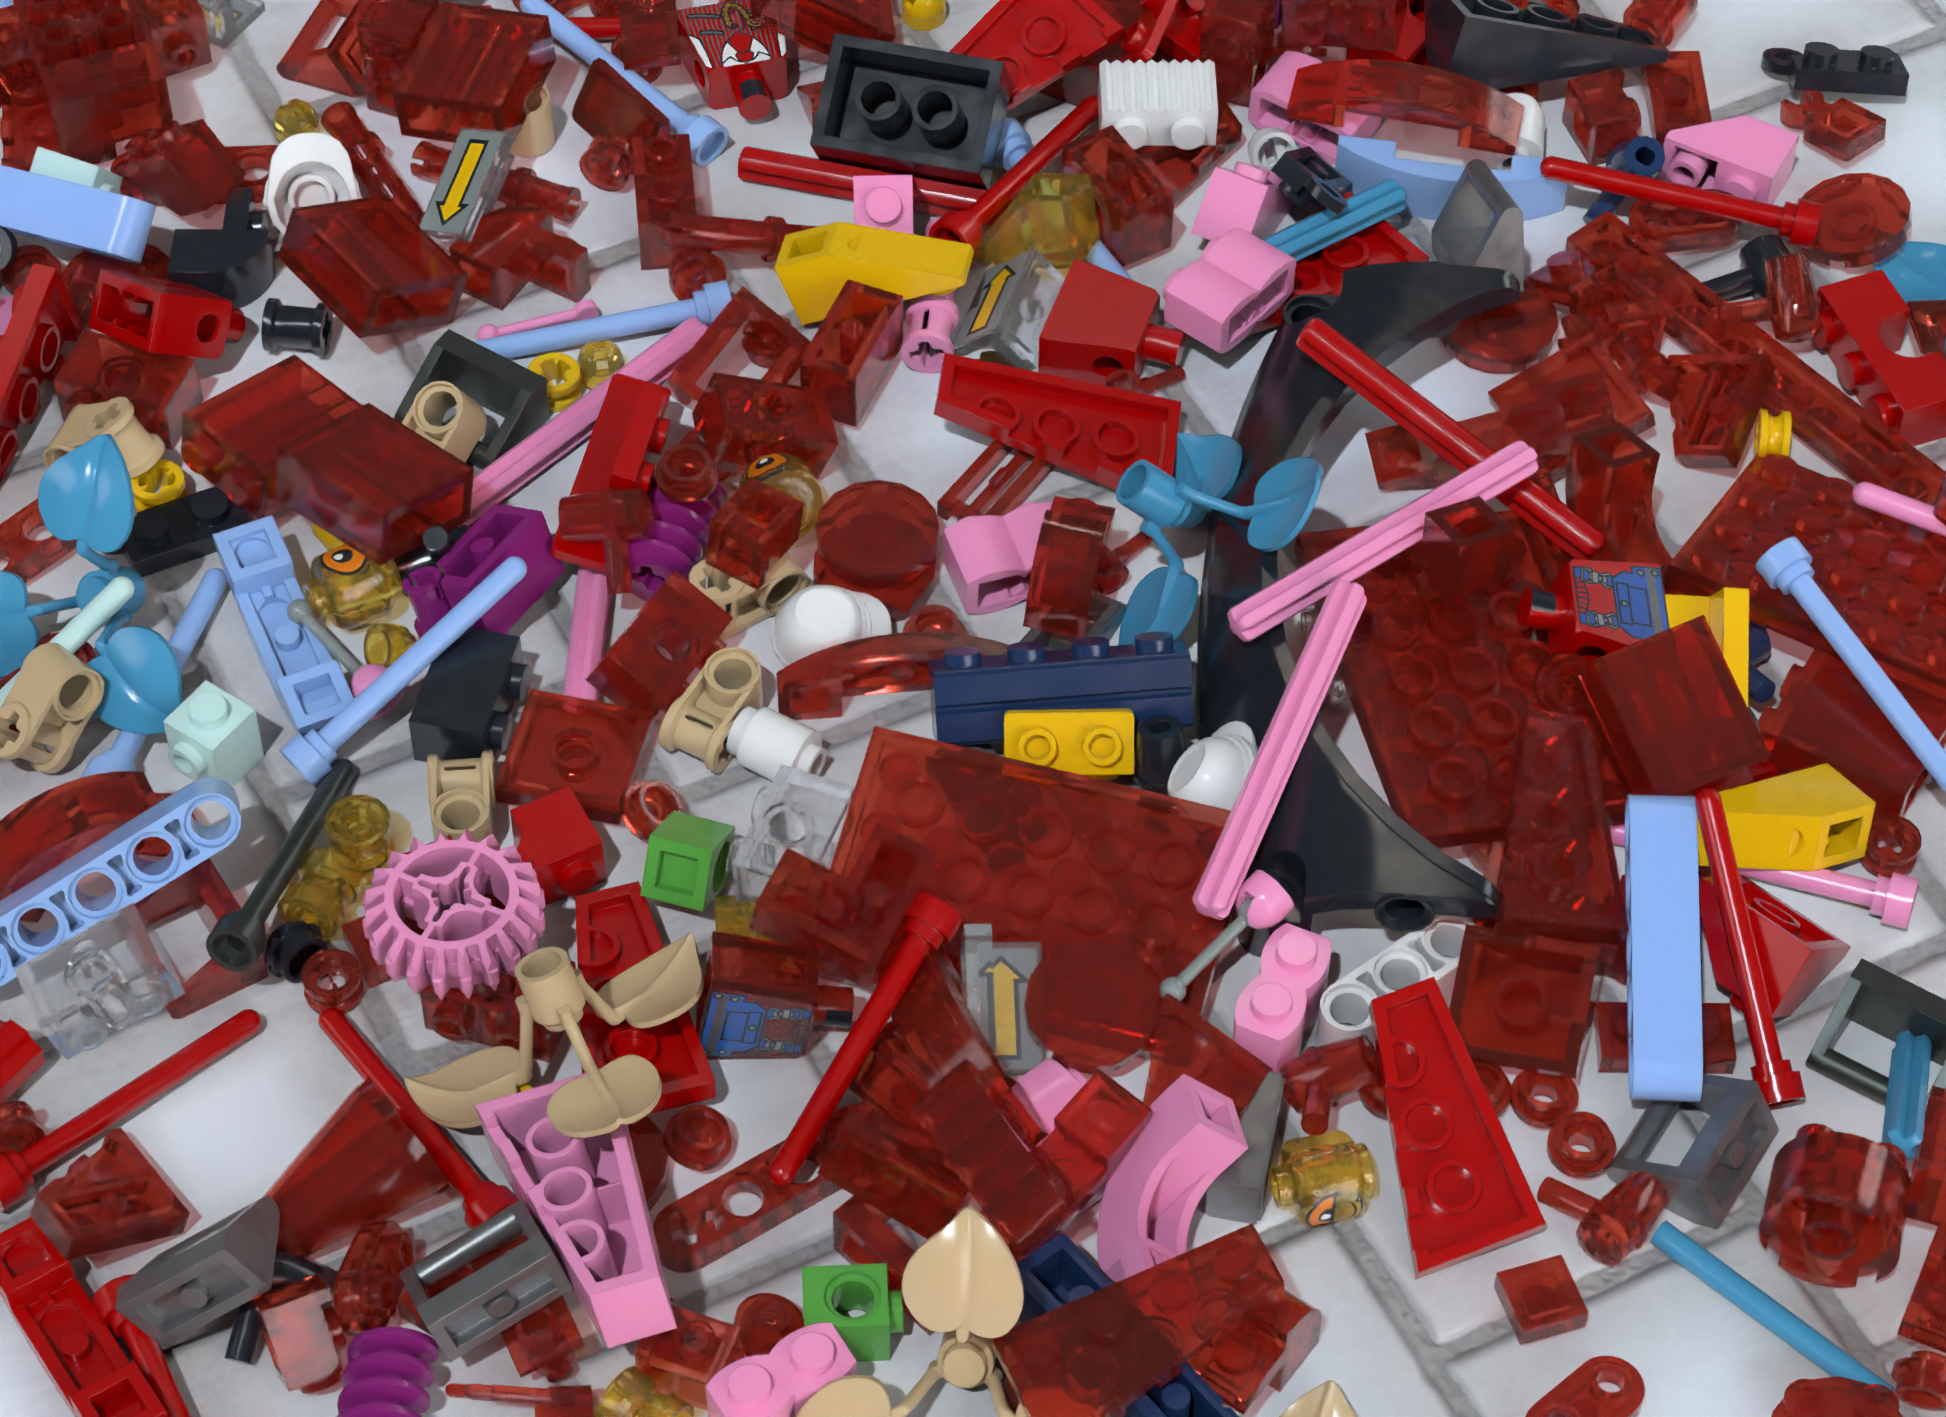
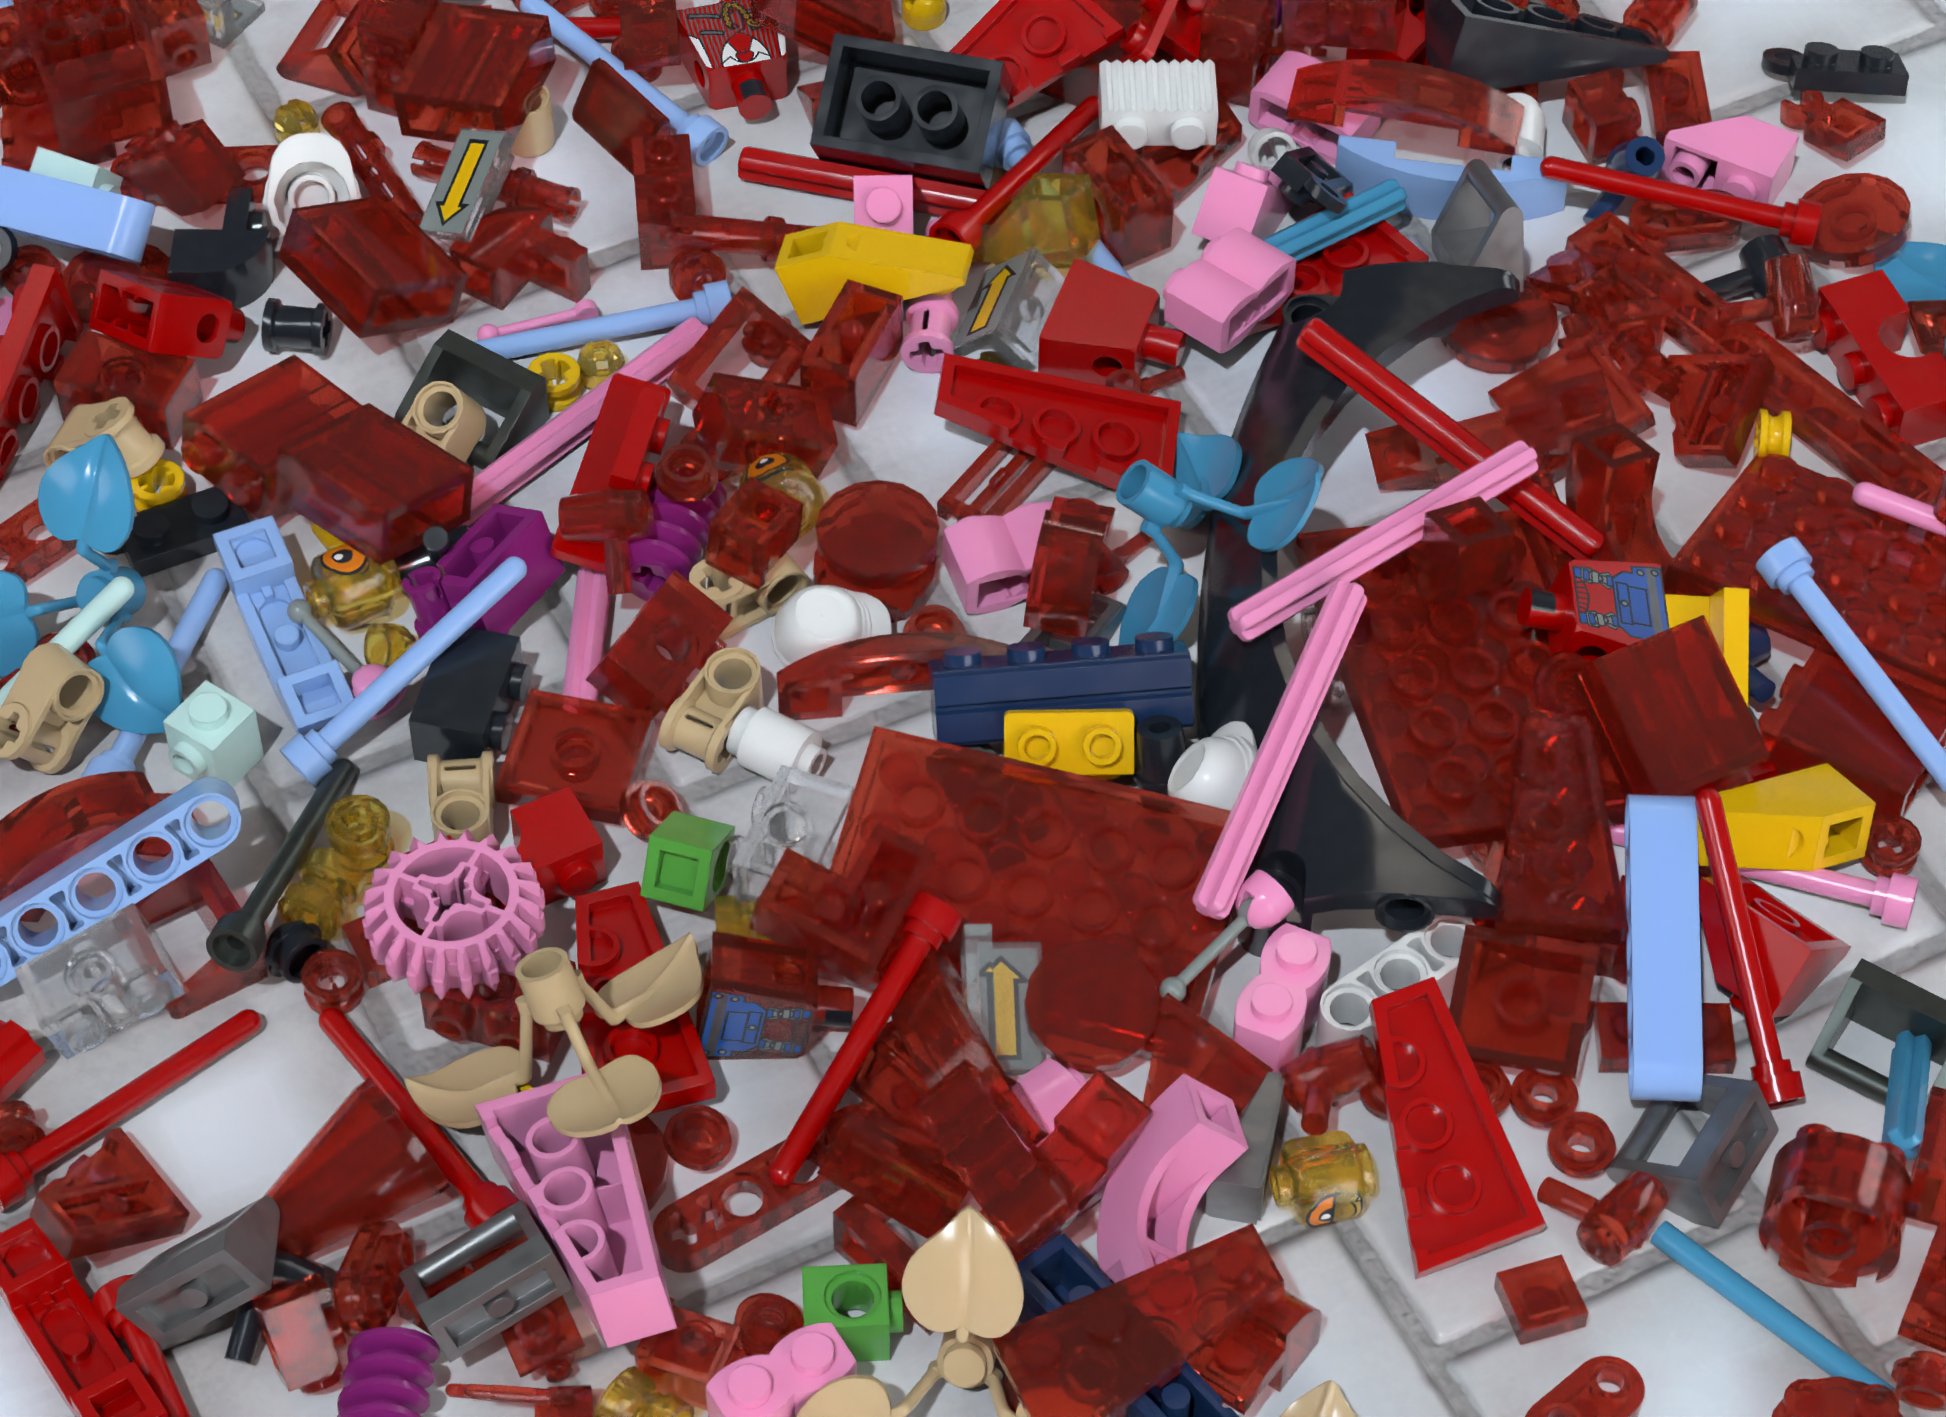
(607, 162): clear red bush -> none

